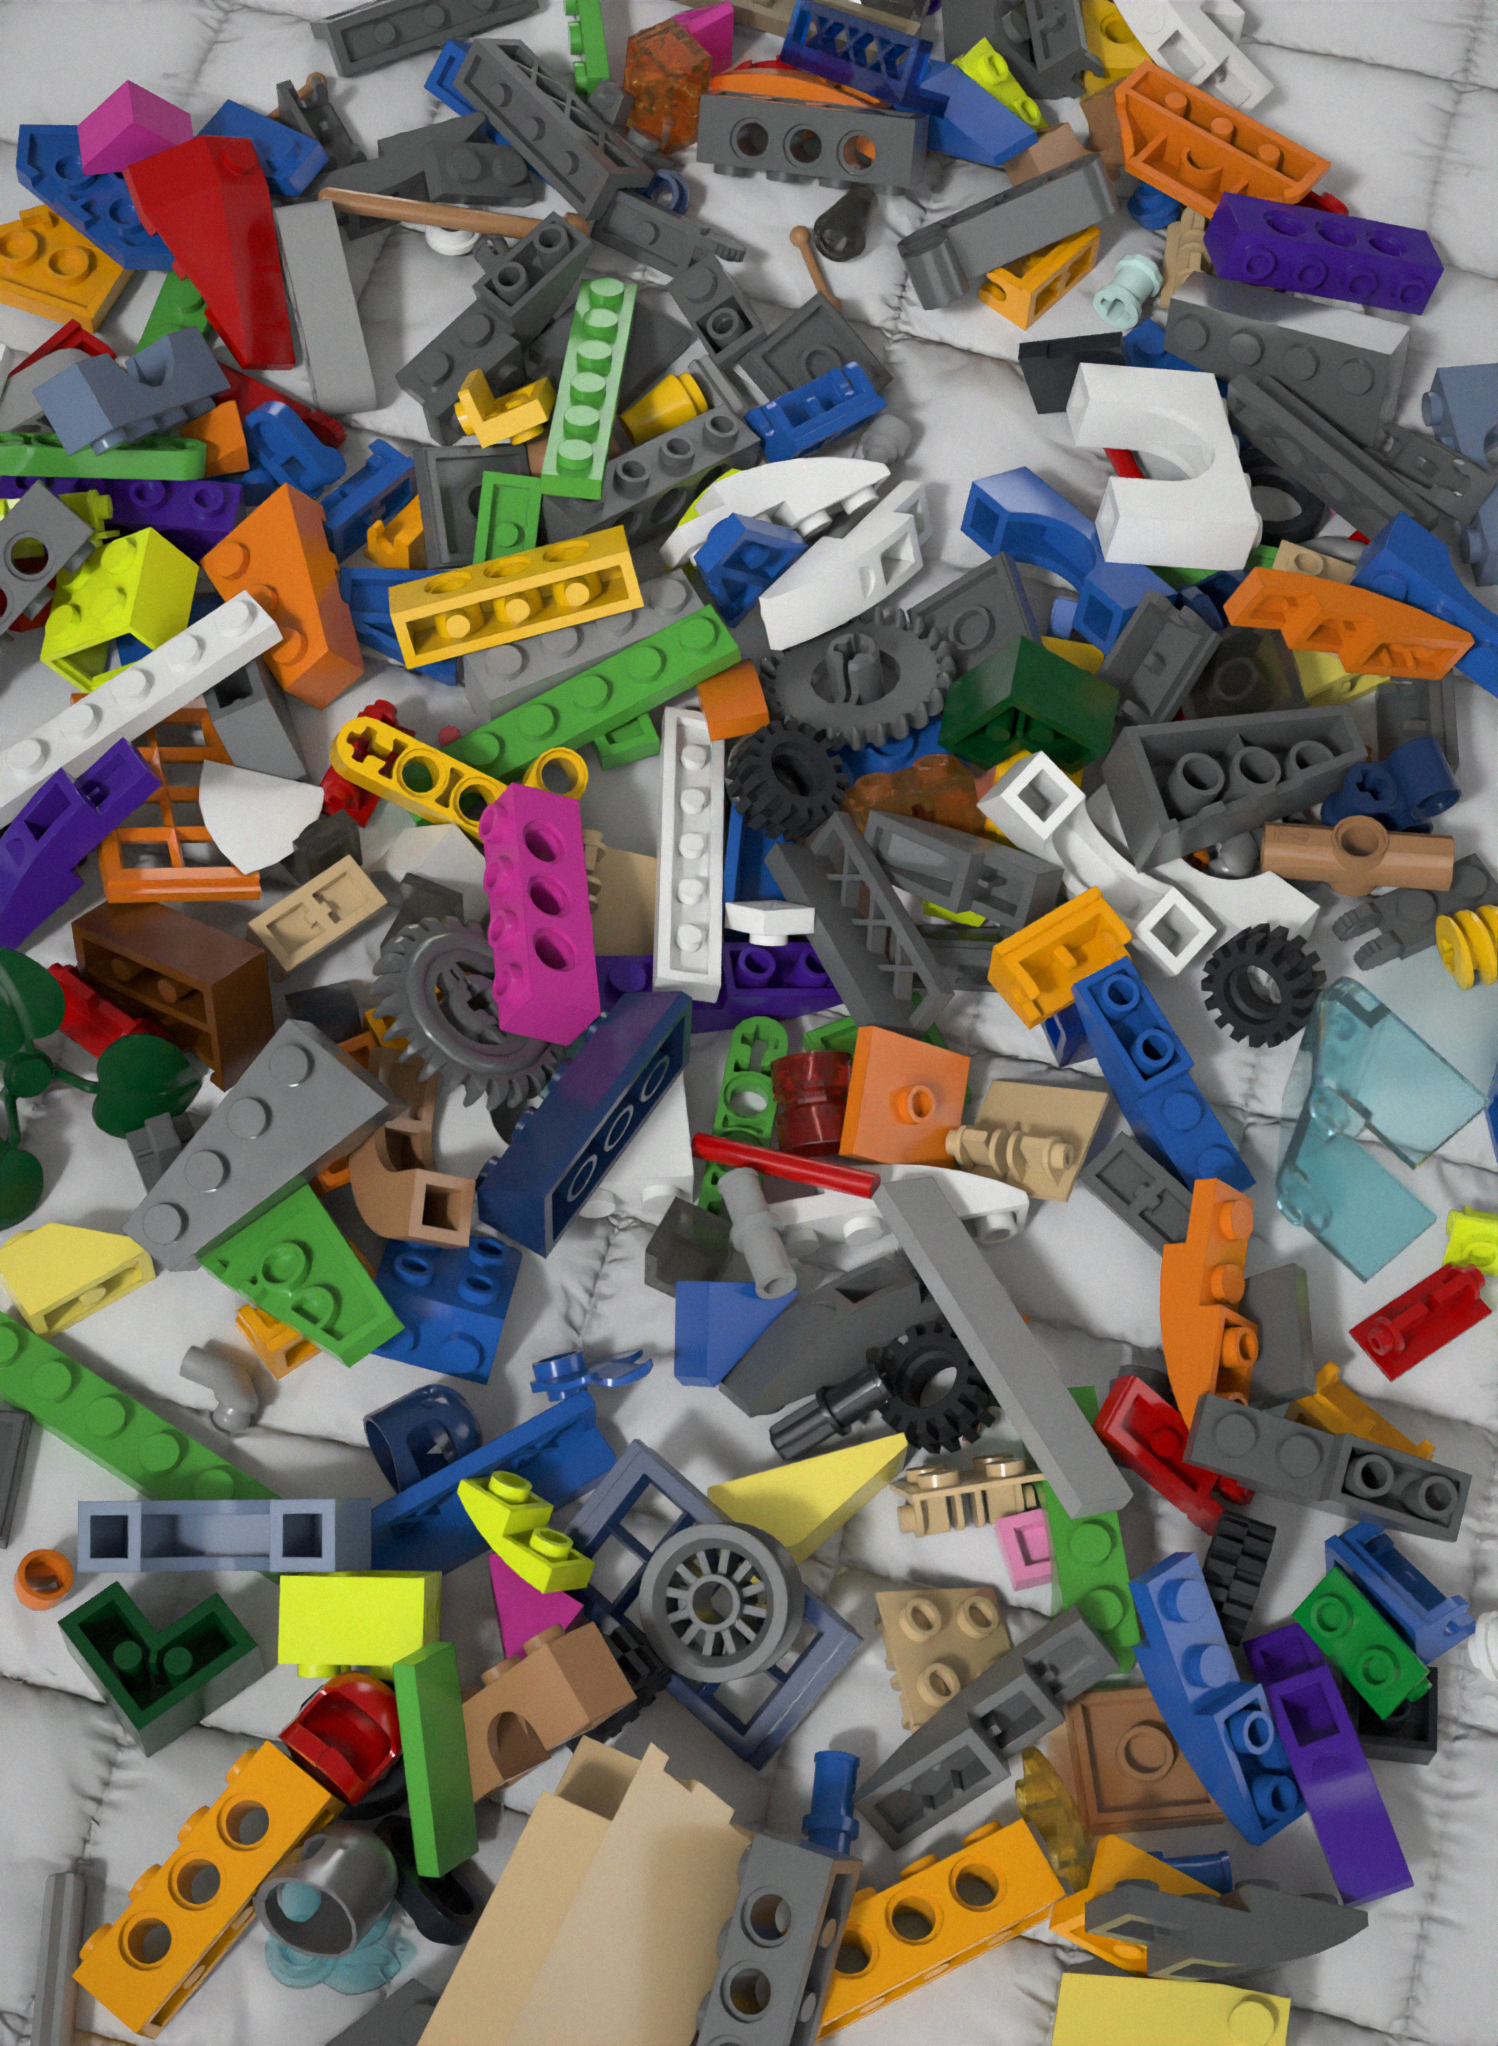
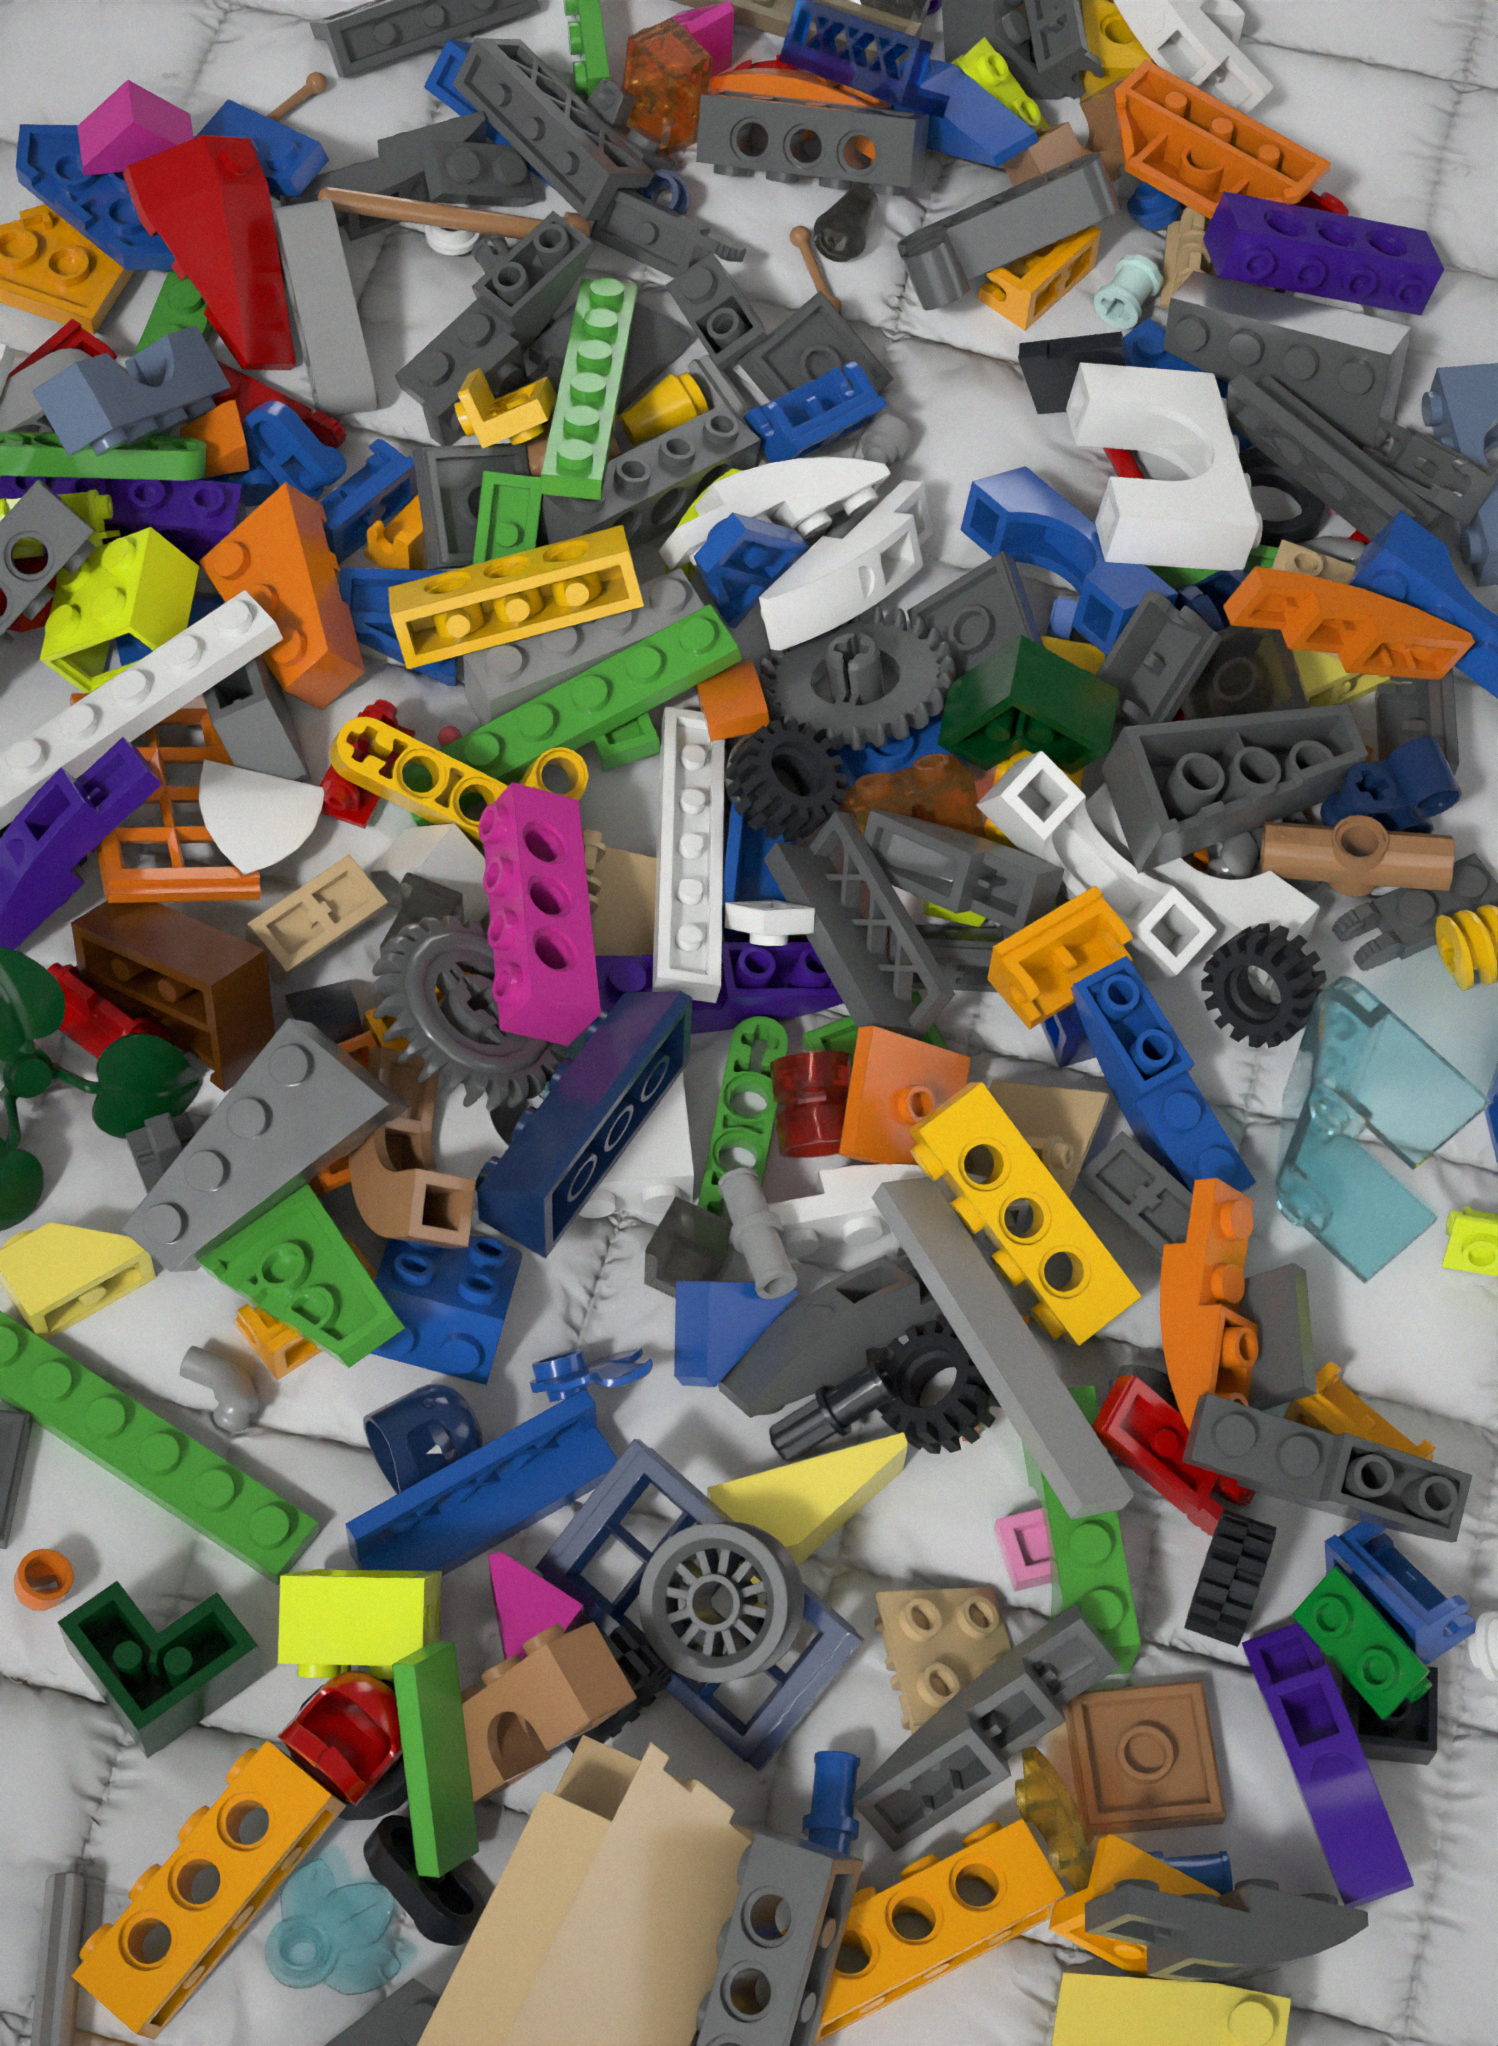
(224, 1535): sand blue arch -> none
(319, 121): dark grey hinge -> none
(323, 845): clear smoke bracket -> none
(355, 1886): flat silver helmet -> none
(515, 1528): neon yellow slope -> none
(785, 1165): red bar -> none
(995, 1474): tan hinge -> none
(1097, 1284): none -> yellow brick
(1212, 1715): blue slope -> none
(1423, 1319): red hinge -> none

